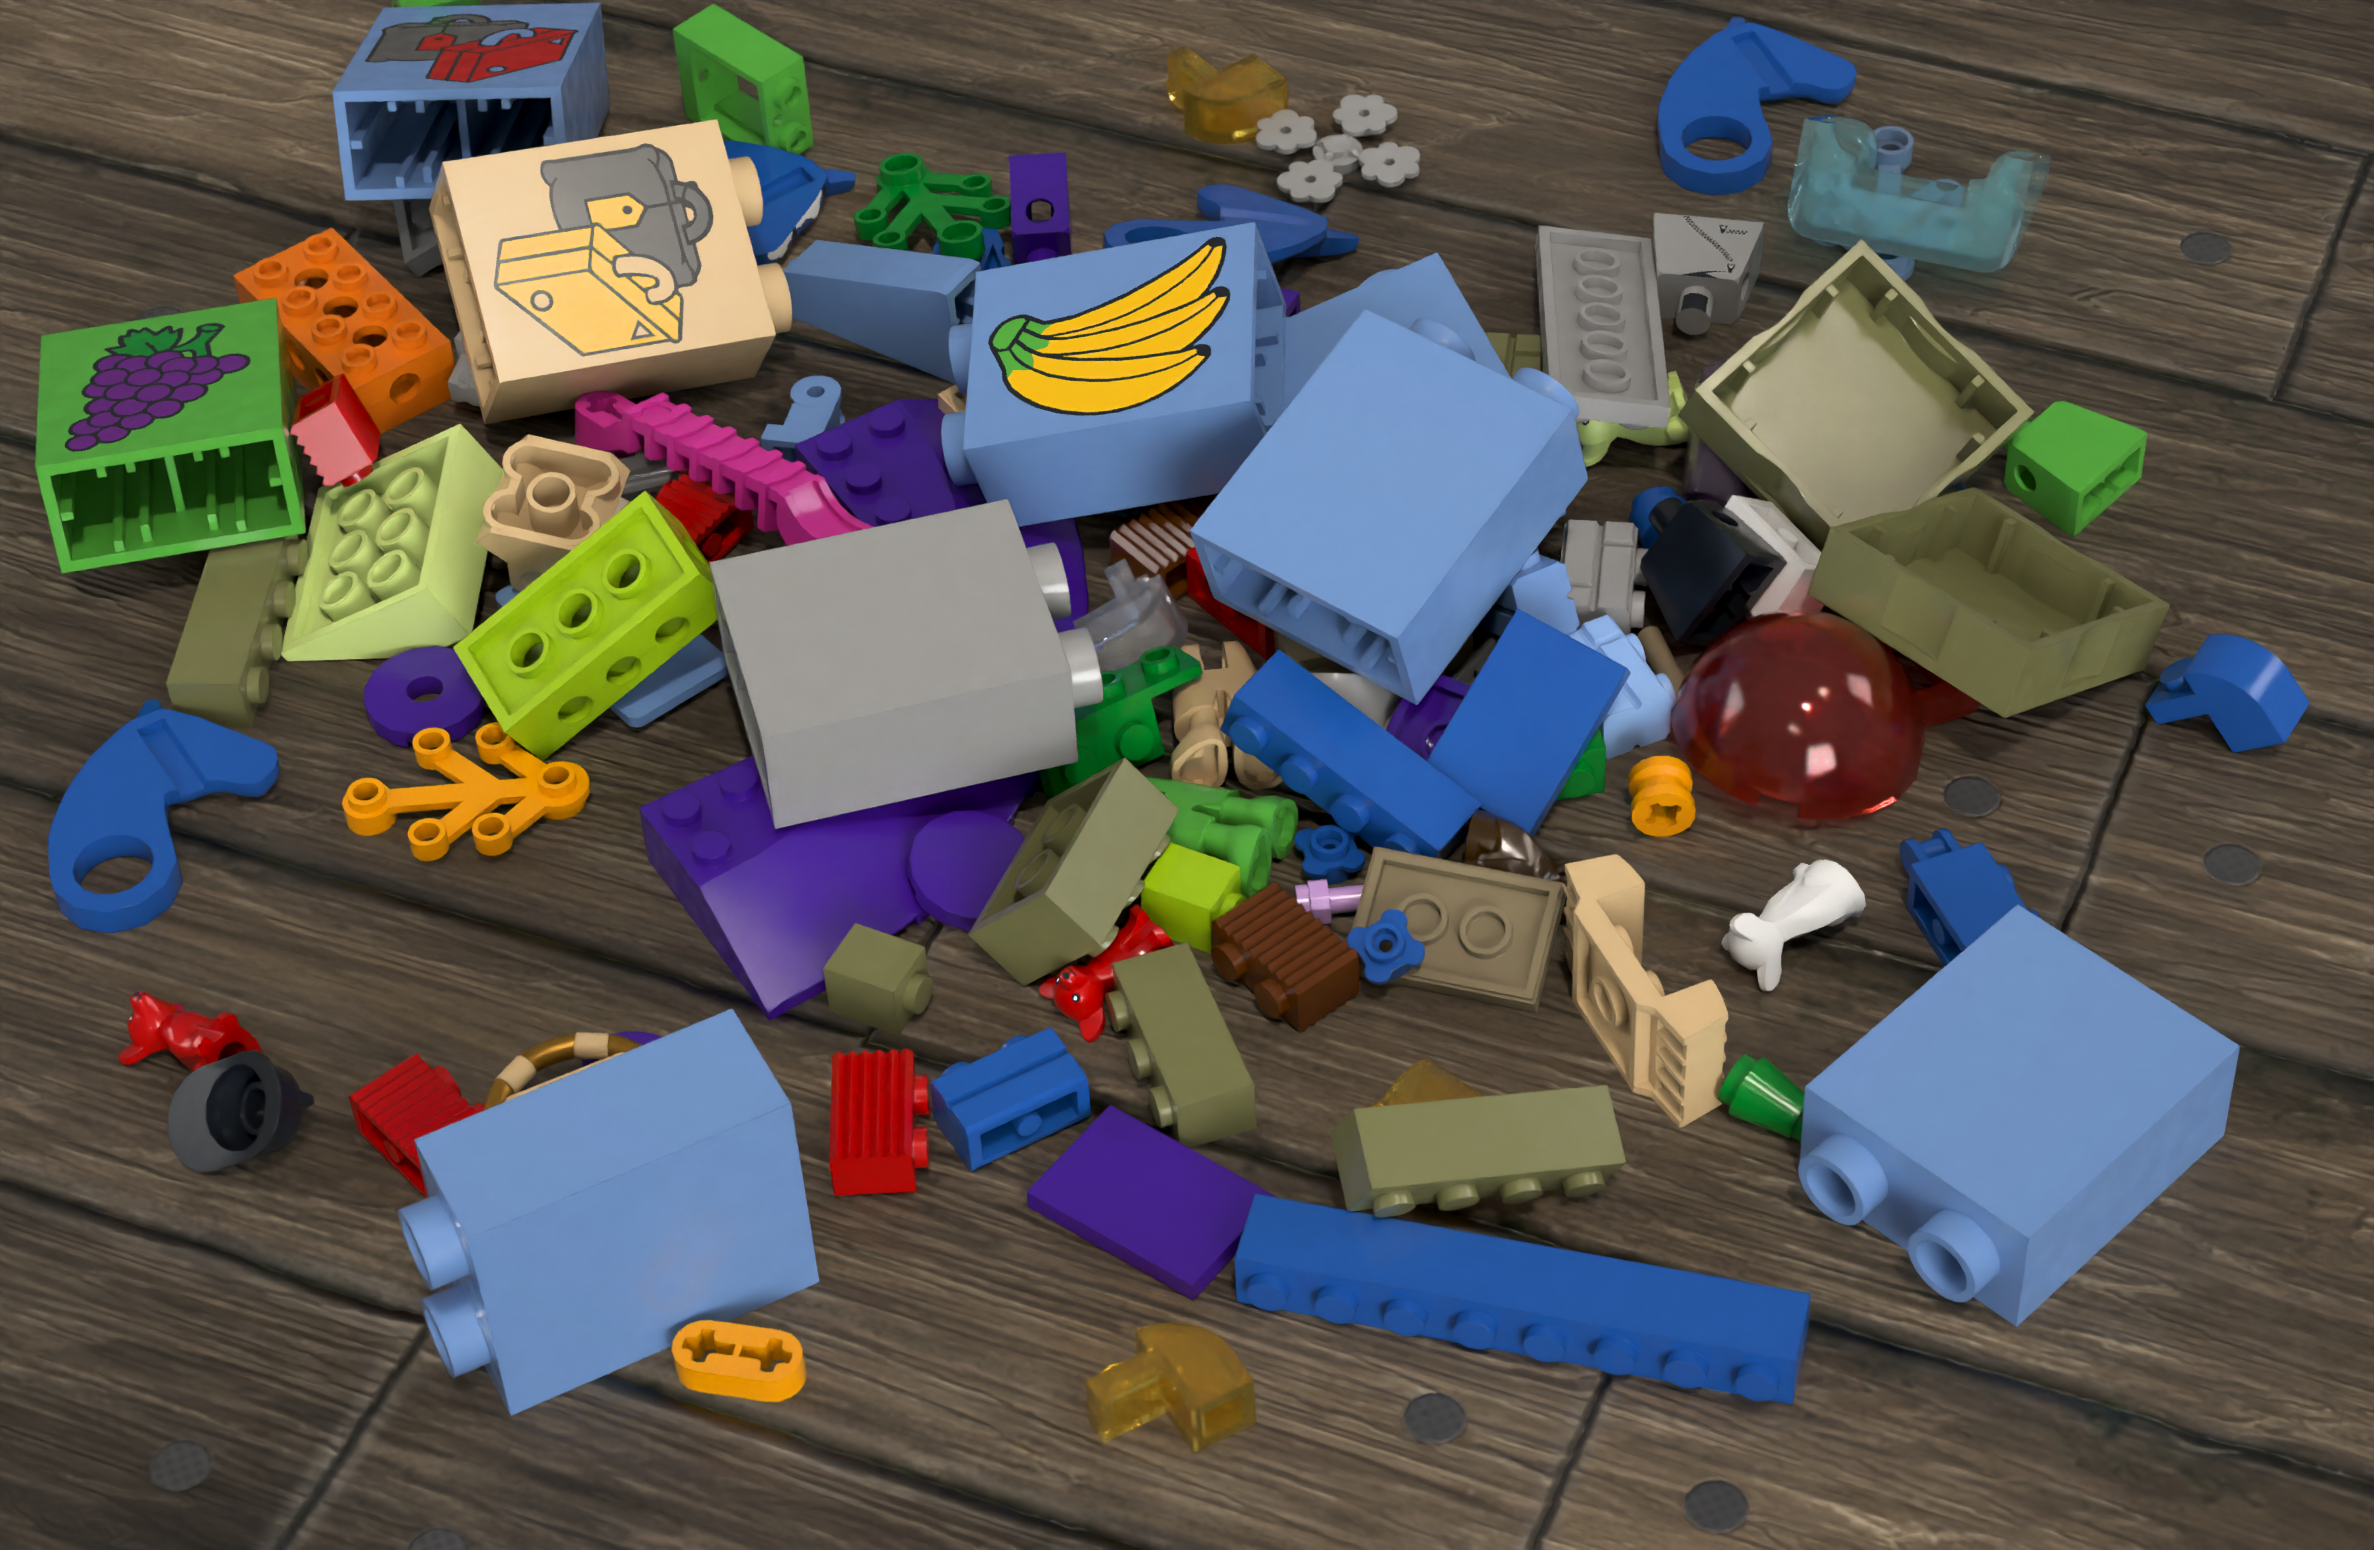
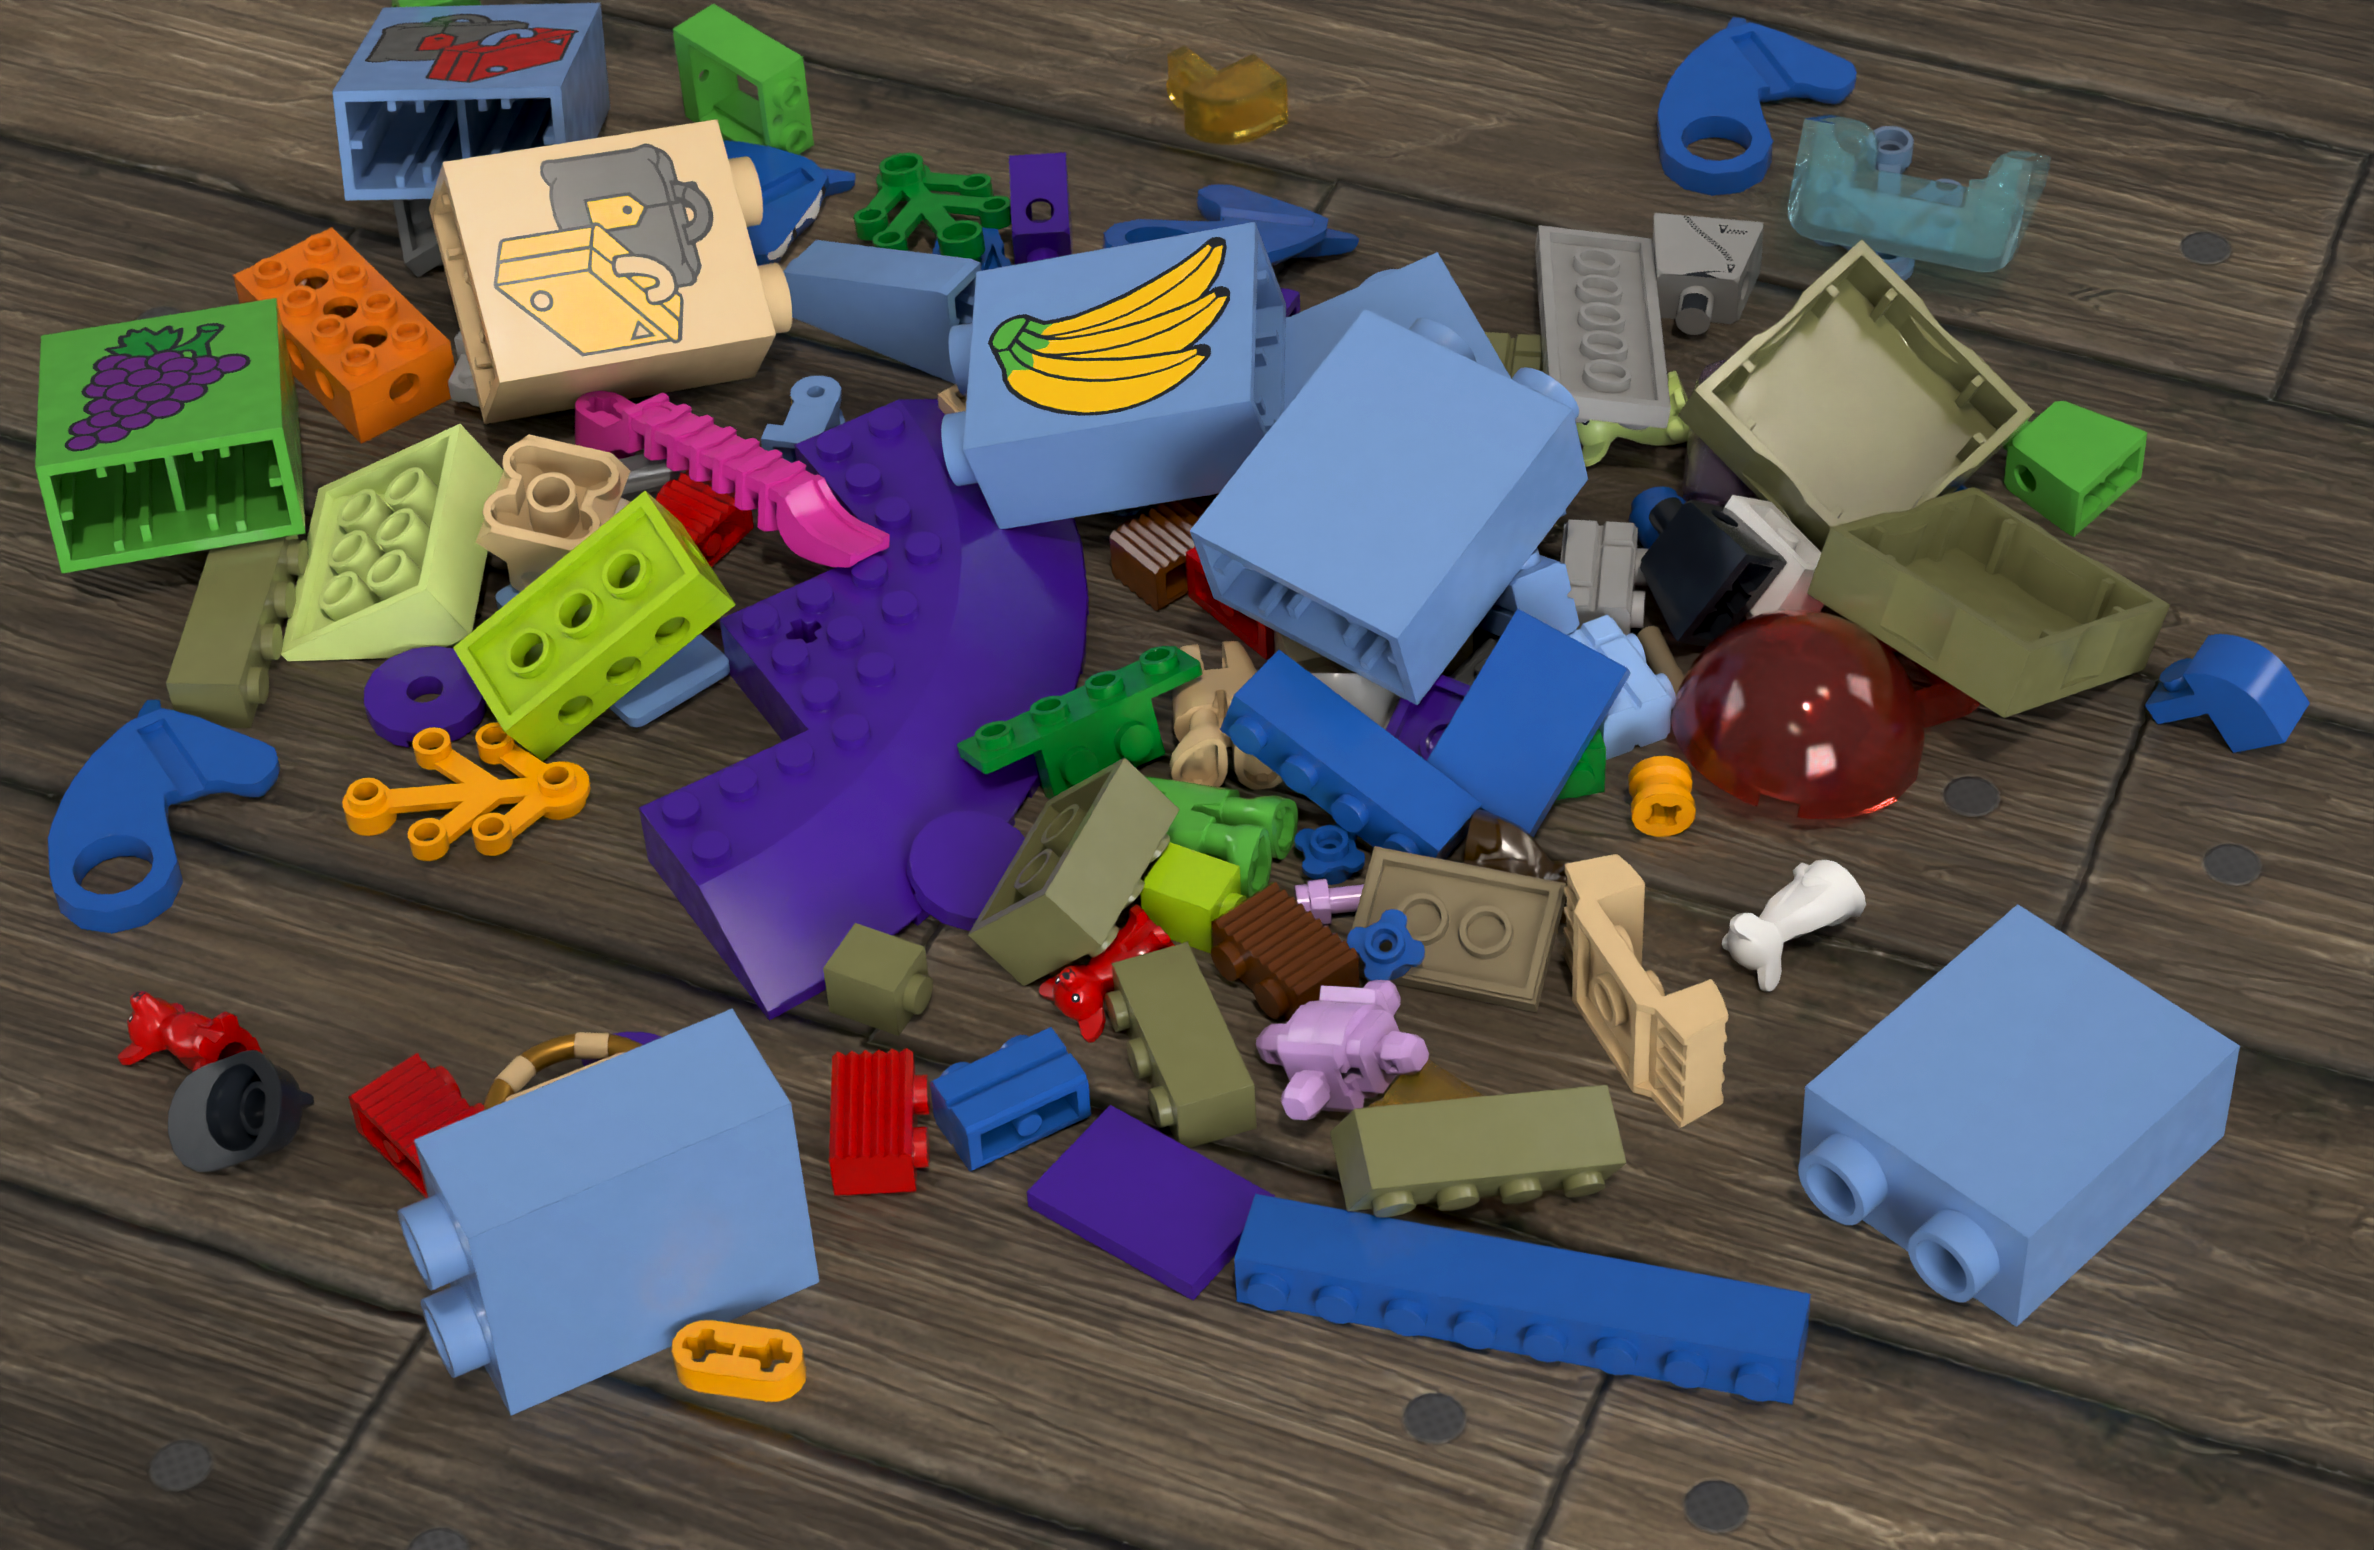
(336, 432): brick -> none
(902, 661): light grey brick -> none
(1134, 621): clear brick -> none
(1178, 1374): clear yellow brick -> none
(1337, 153): light grey plant -> none
(1341, 1049): none -> lavender piece
(1764, 1097): green cone -> none
(1955, 891): blue brick -> none

